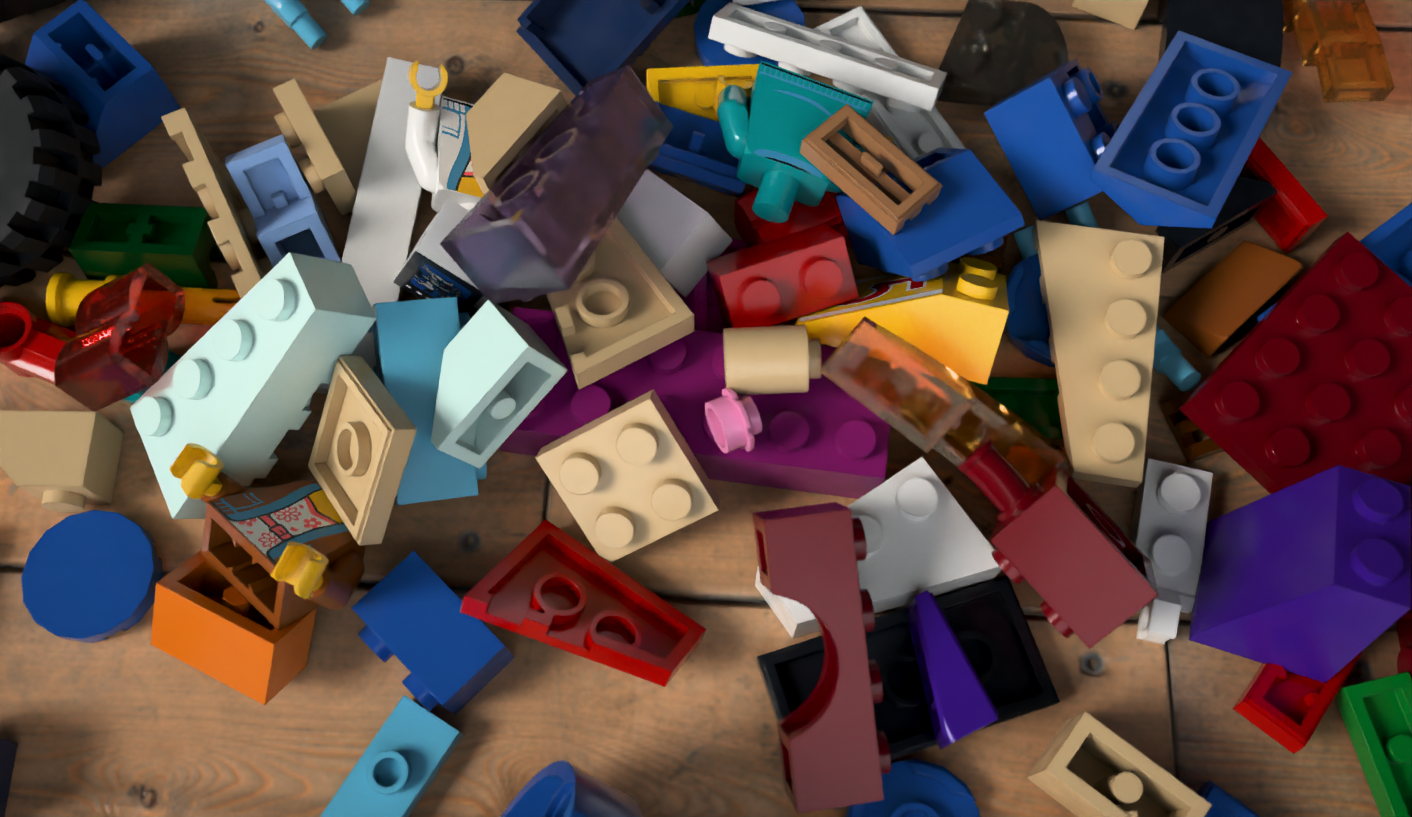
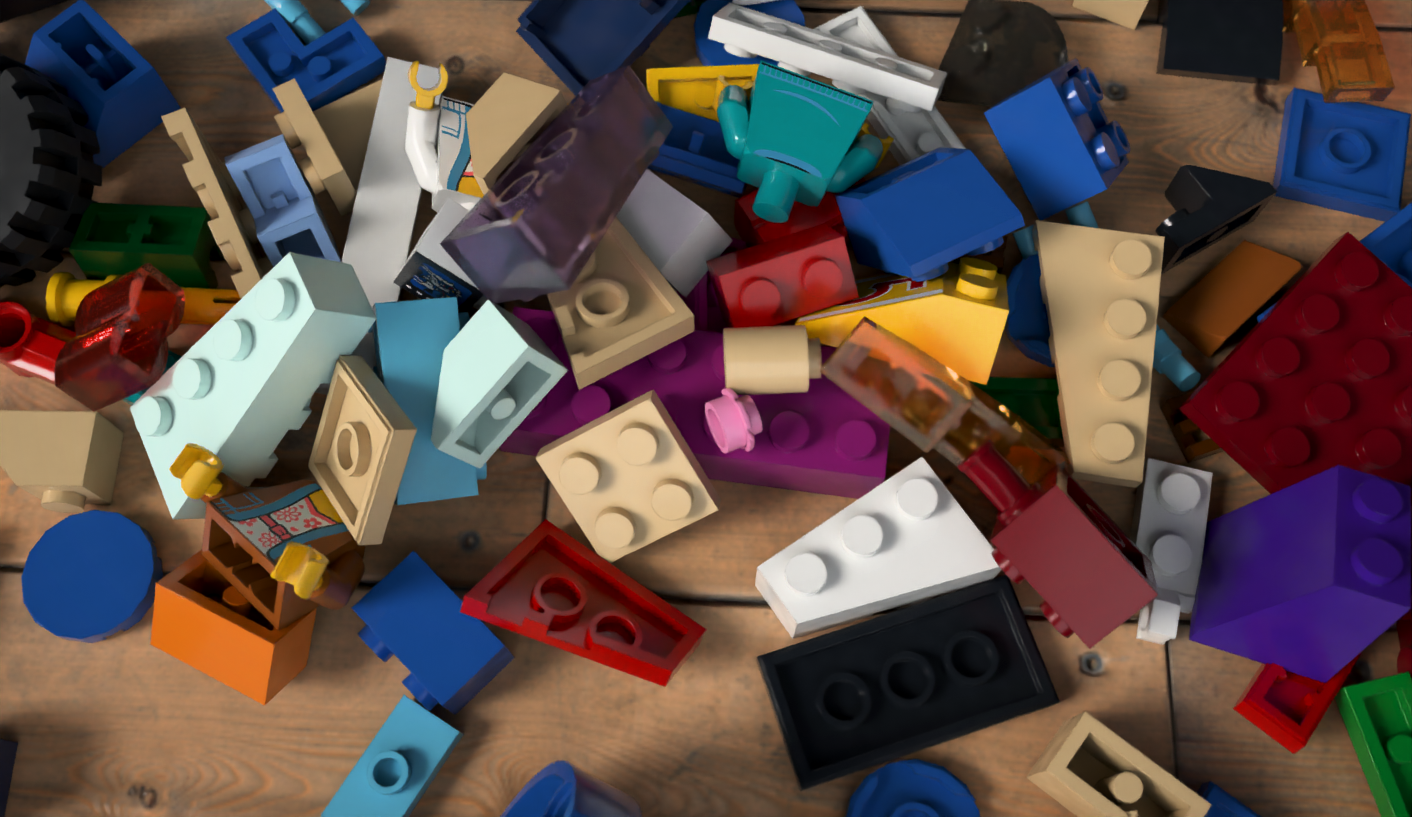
(322, 68): none -> blue plate
(831, 740): dark red arch -> none
(862, 174): medium nougat tile -> none
(950, 684): dark purple slope -> none
(1189, 134): blue slope -> none
(1292, 211): red tile -> none
(1342, 155): none -> blue tile

